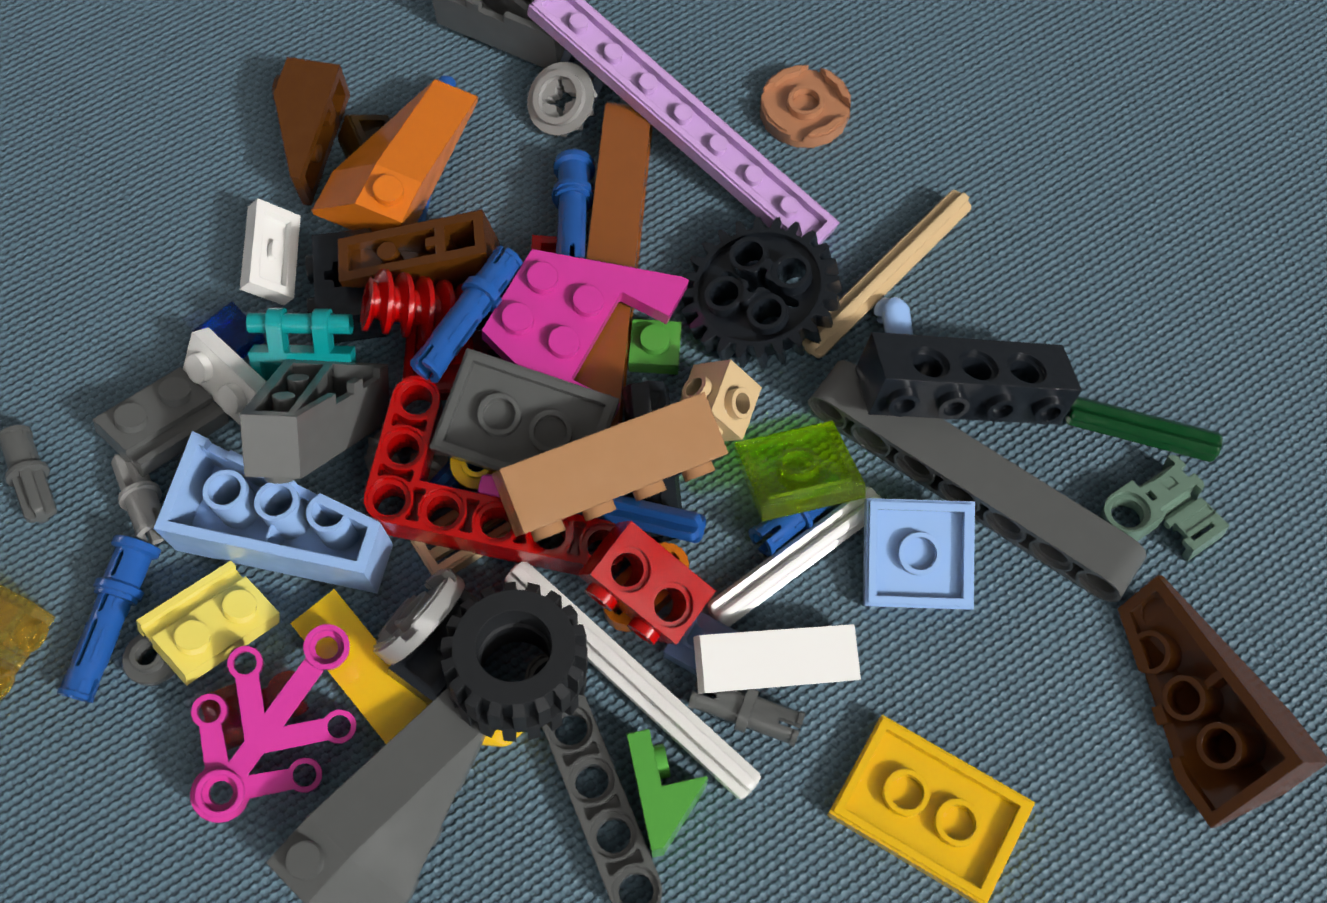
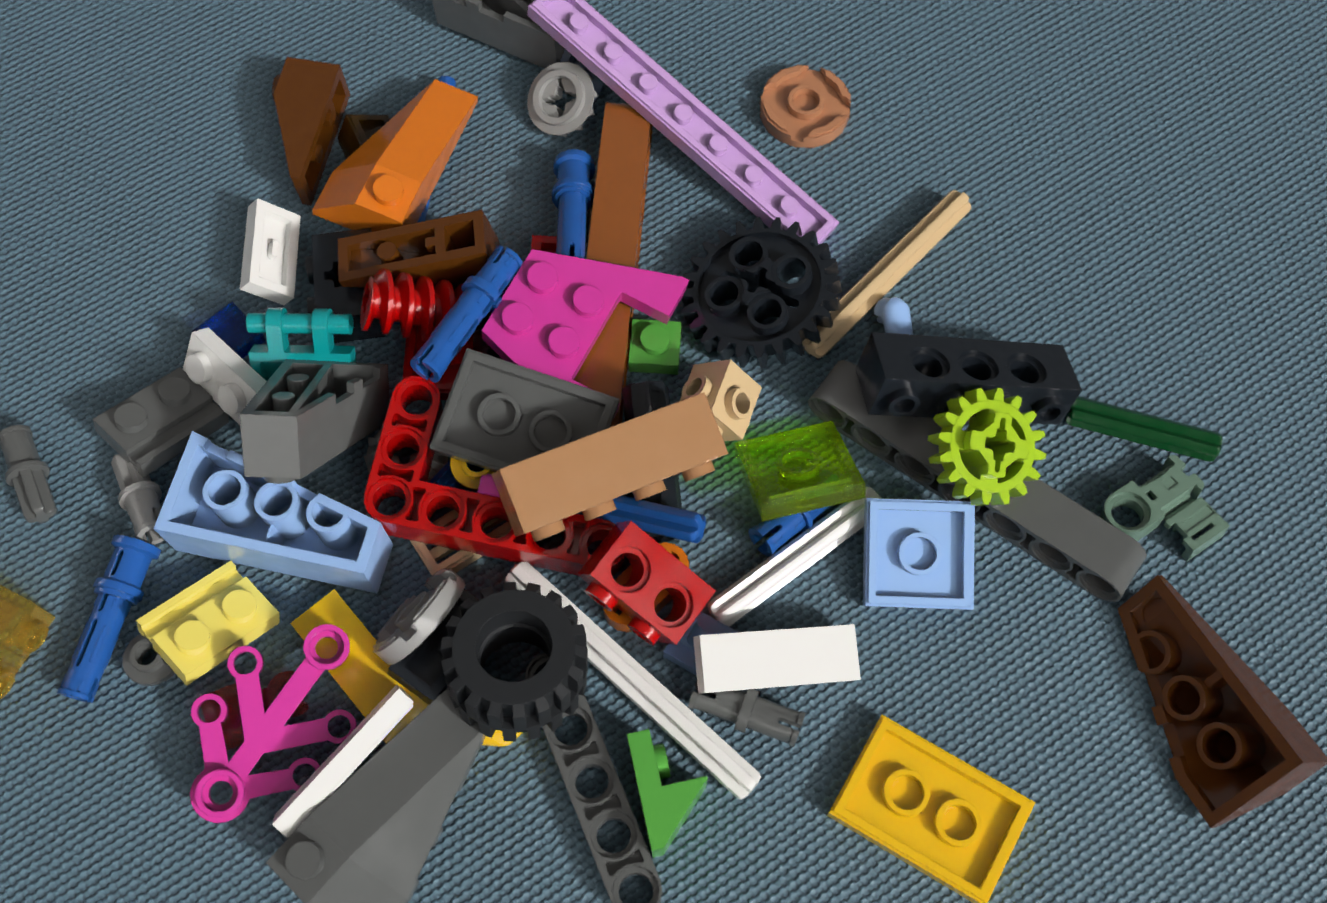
(343, 760): none -> white tile
(1008, 441): none -> lime gear

